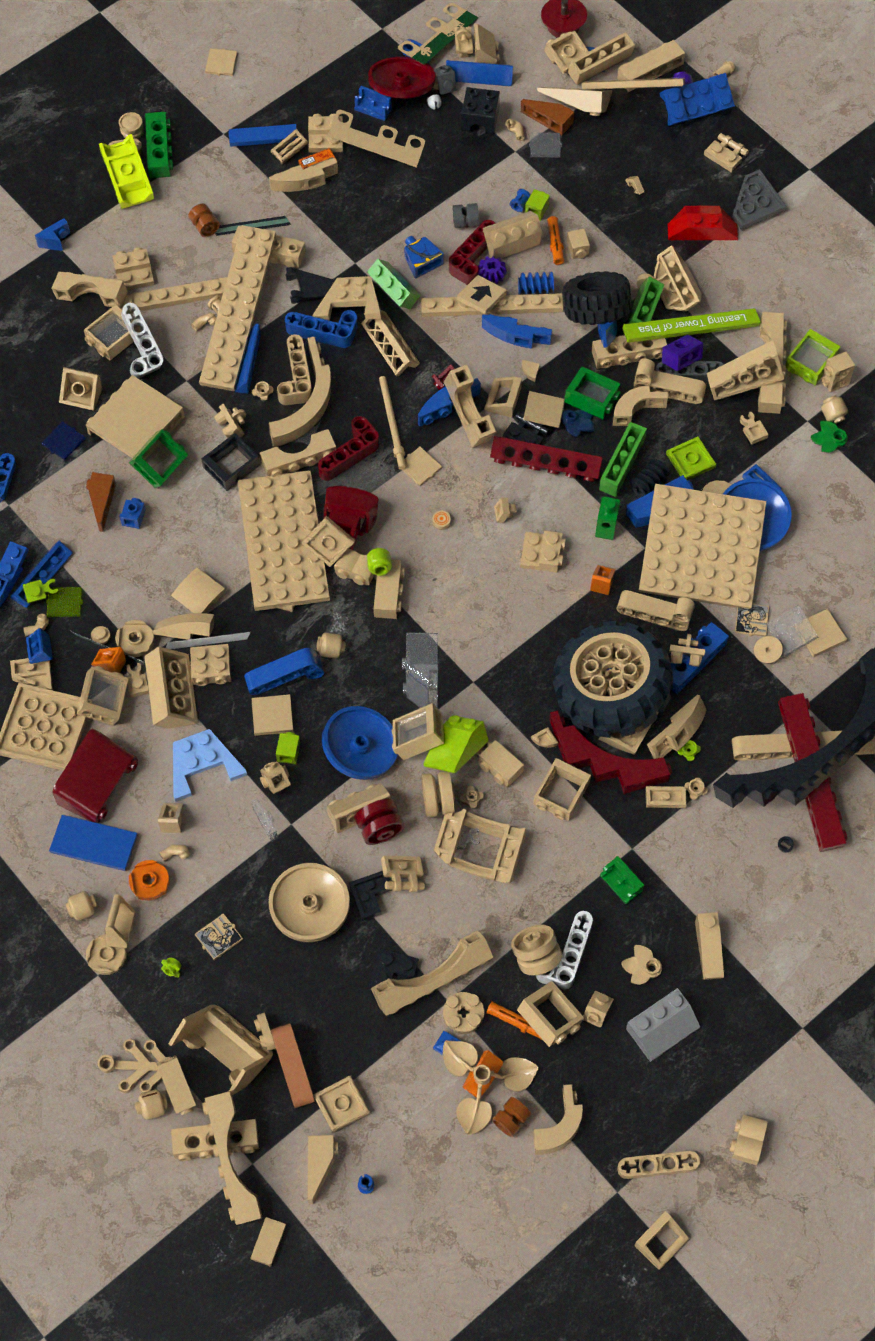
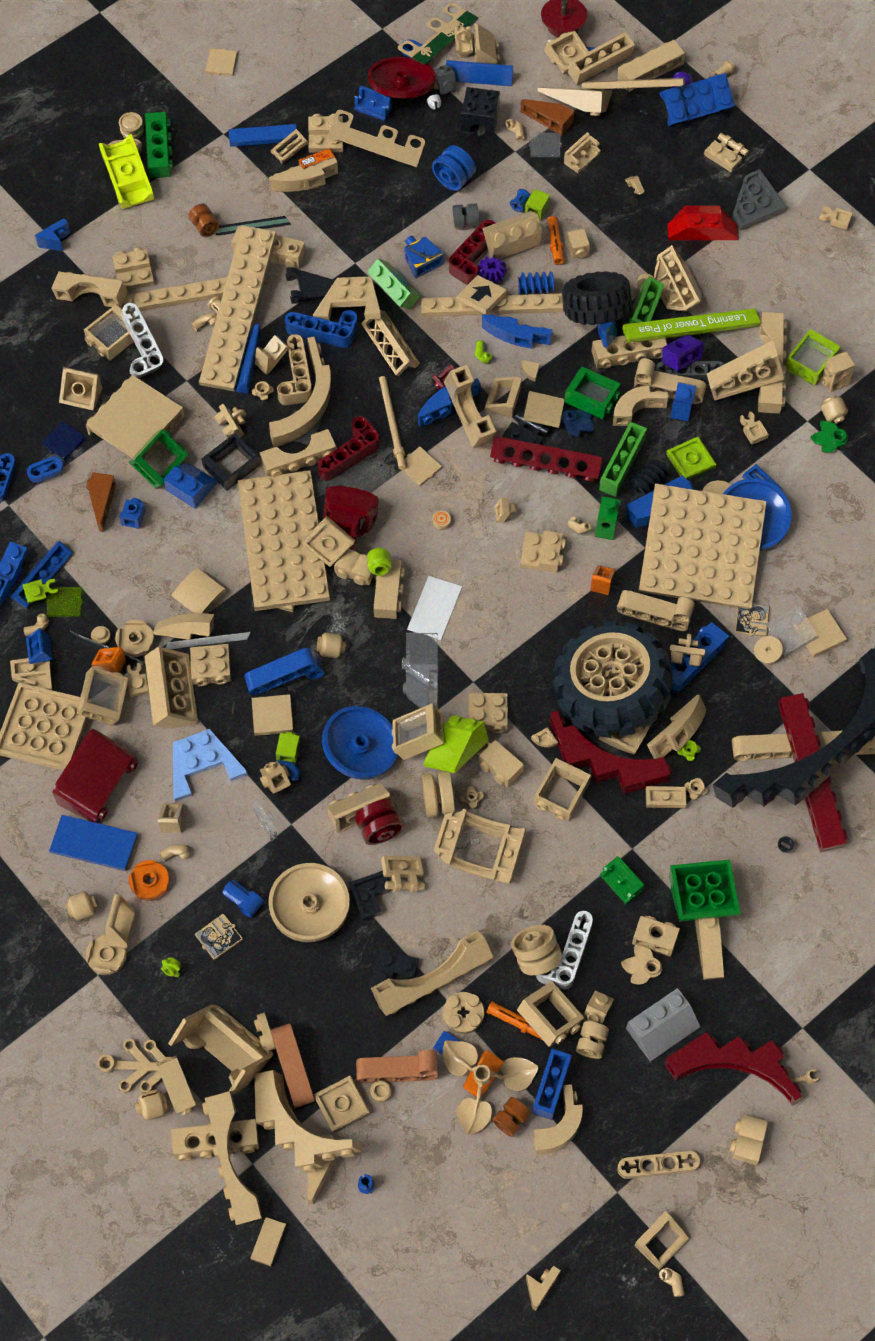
(45, 469): none -> blue plate
(189, 484): none -> blue slope
(246, 901): none -> blue piece
(271, 354): none -> tan slope
(290, 1134): none -> tan arch
(292, 769): none -> blue arm
(380, 1091): none -> tan tile
(398, 1068): none -> nougat beam
(434, 607): none -> white sticker
(453, 167): none -> blue wheel
(480, 354): none -> lime arm
(490, 709): none -> tan plate
(537, 1290): none -> tan slope
(551, 1084): none -> blue brick
(579, 528): none -> tan arm
(582, 153): none -> tan hinge
(592, 1042): none -> tan wheel
(663, 944): none -> tan brick
(673, 1279): none -> tan arm
(683, 401): none -> blue slope
(704, 890): none -> green slope
(735, 1055): none -> dark red arch
(806, 1077): none -> tan hand
(839, 218): none -> tan plate

